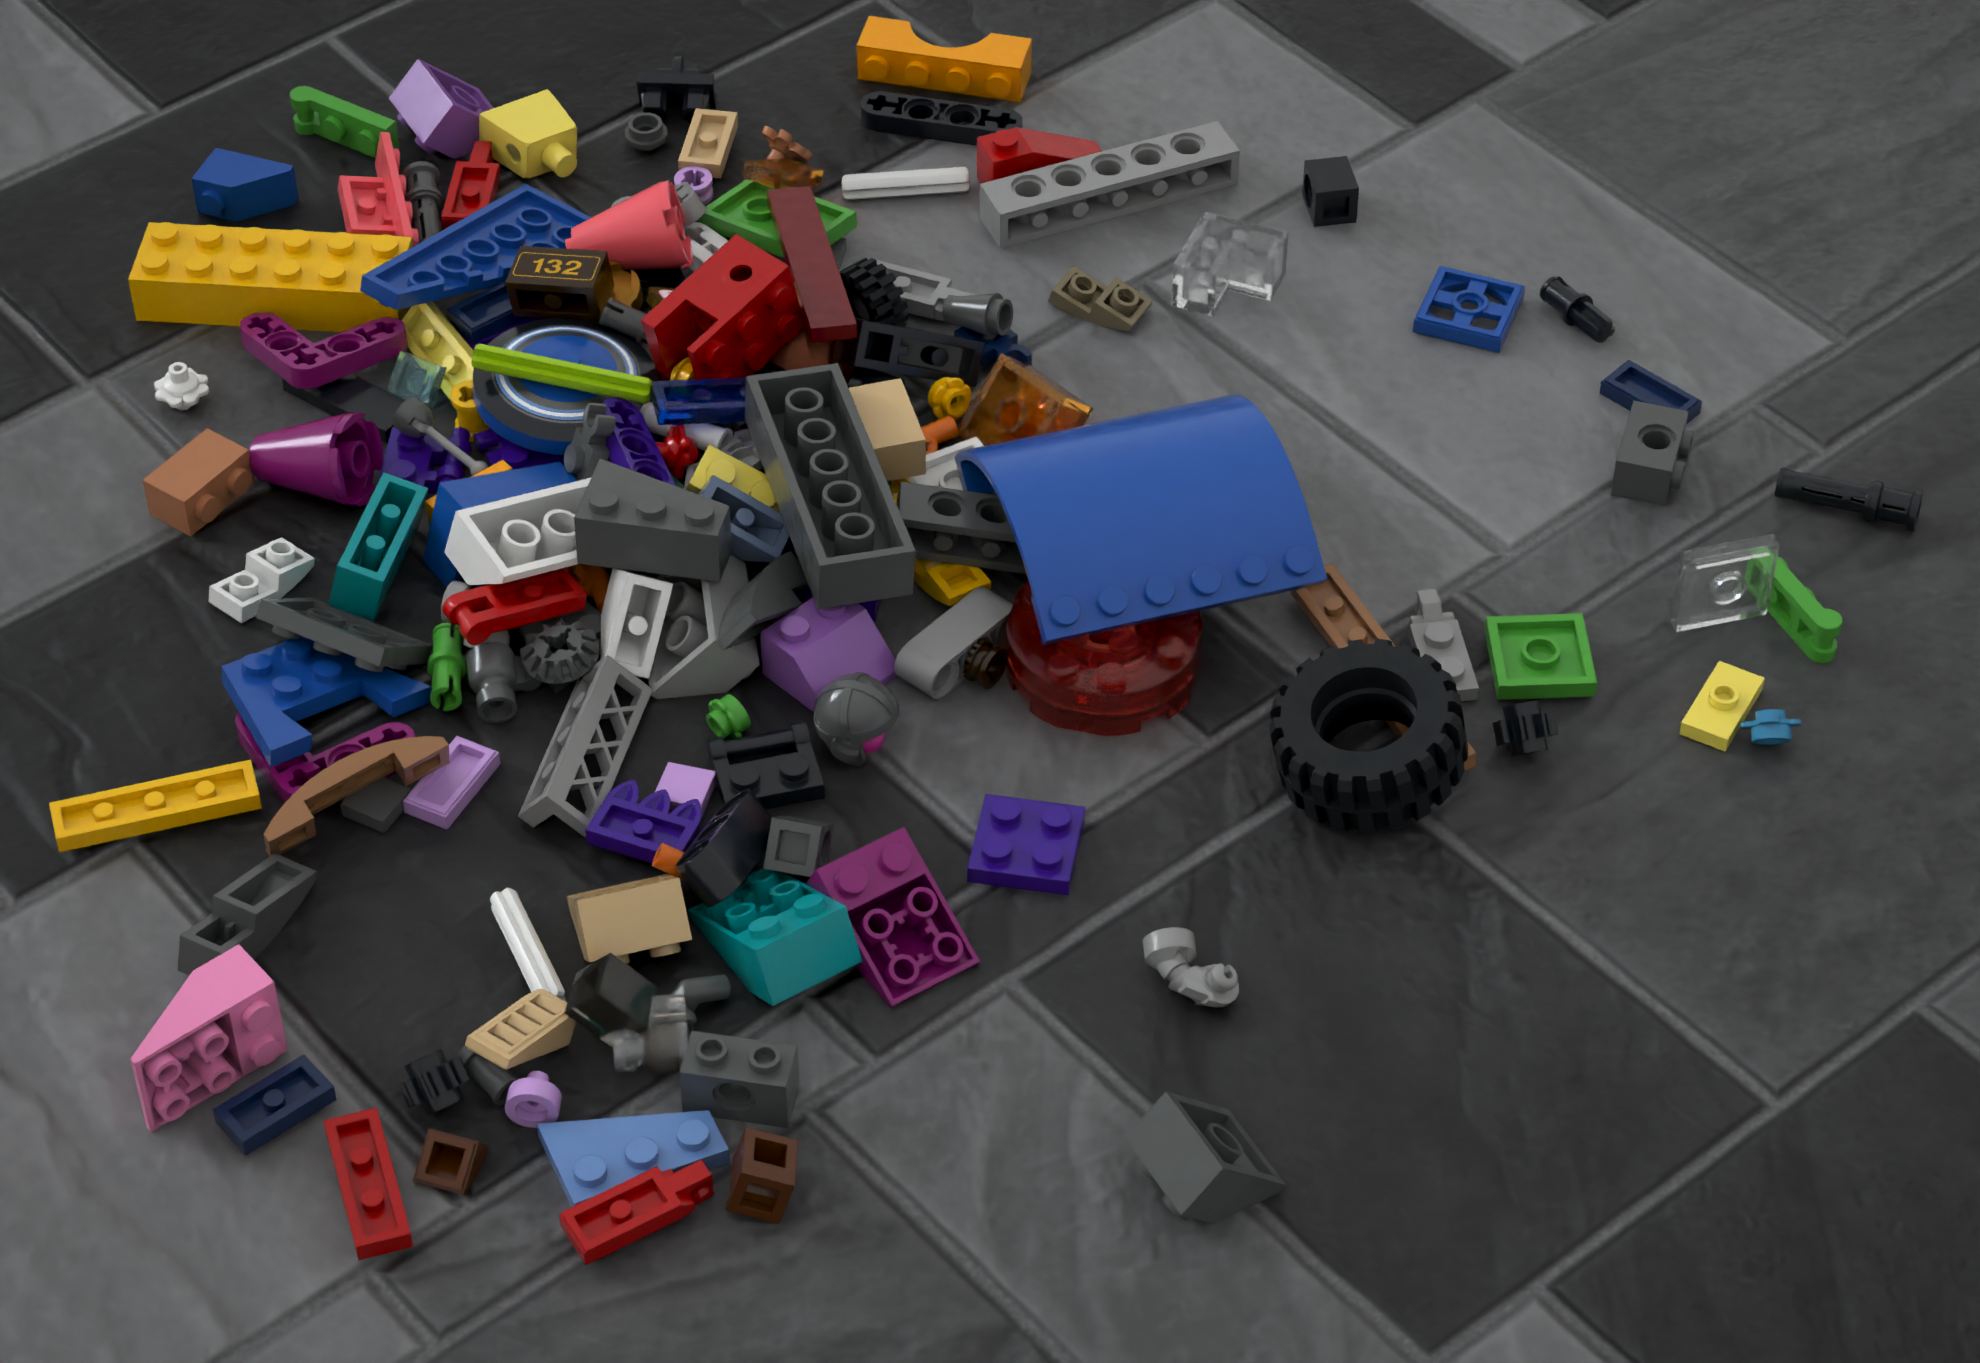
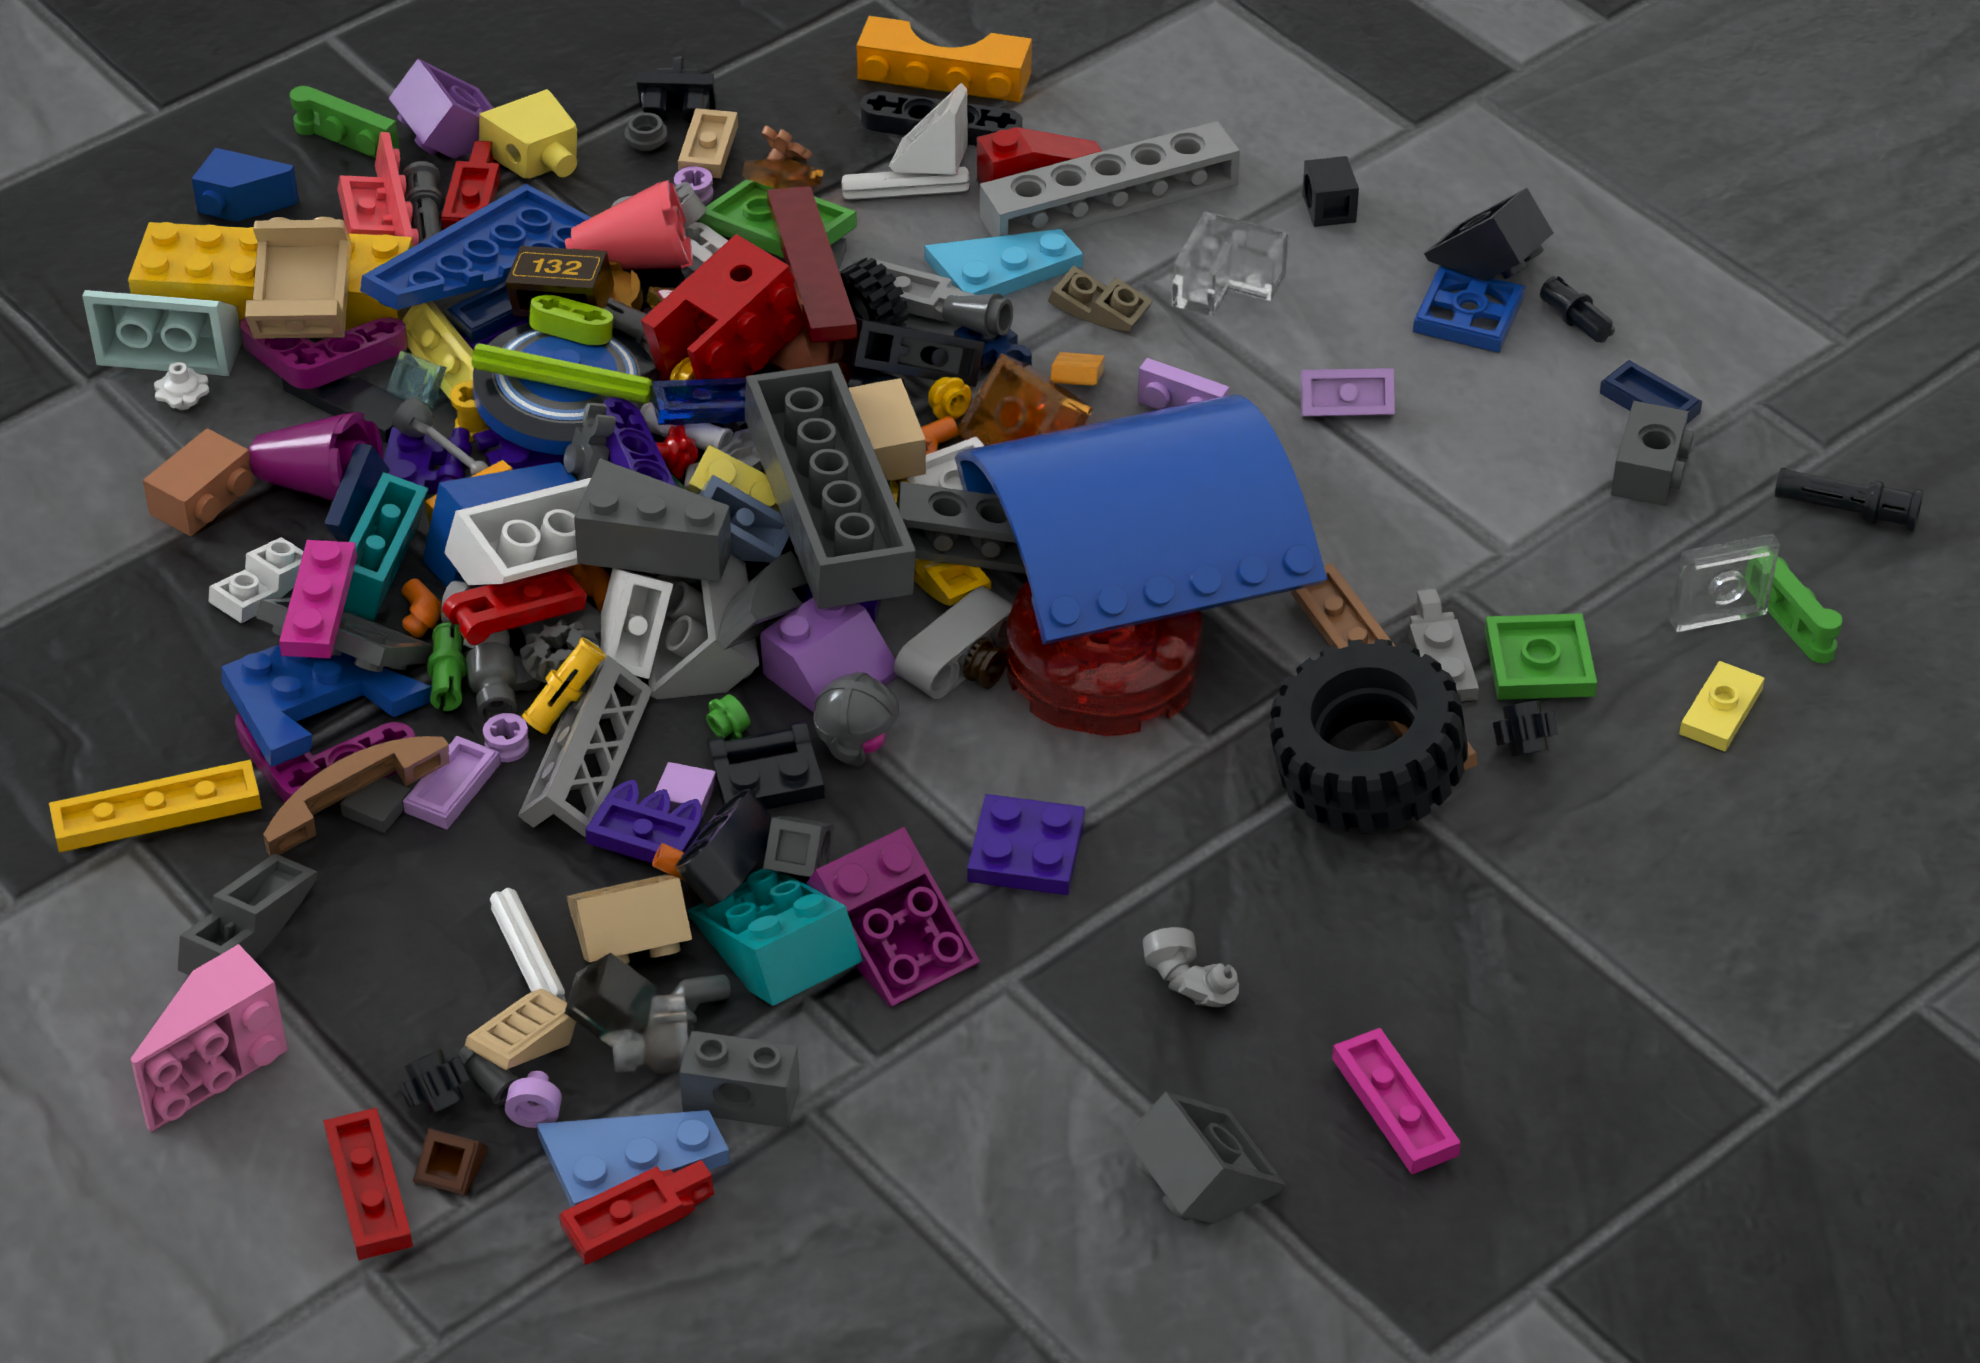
(162, 331): none -> light aqua slope
(274, 1104): dark blue plate -> none
(300, 279): none -> tan panel
(318, 599): none -> dark pink plate
(355, 491): none -> dark blue tile
(424, 608): none -> orange arm
(516, 731): none -> lavender bush
(545, 712): none -> yellow pin
(571, 320): none -> lime beam
(762, 1175): reddish brown brick -> none
(937, 140): none -> white slope
(1005, 261): none -> medium azure wing
(1077, 368): none -> light orange tile
(1166, 386): none -> lavender plate
(1347, 392): none -> lavender plate
(1396, 1101): none -> dark pink plate
(1494, 239): none -> black slope
(1770, 727): dark azure plate -> none

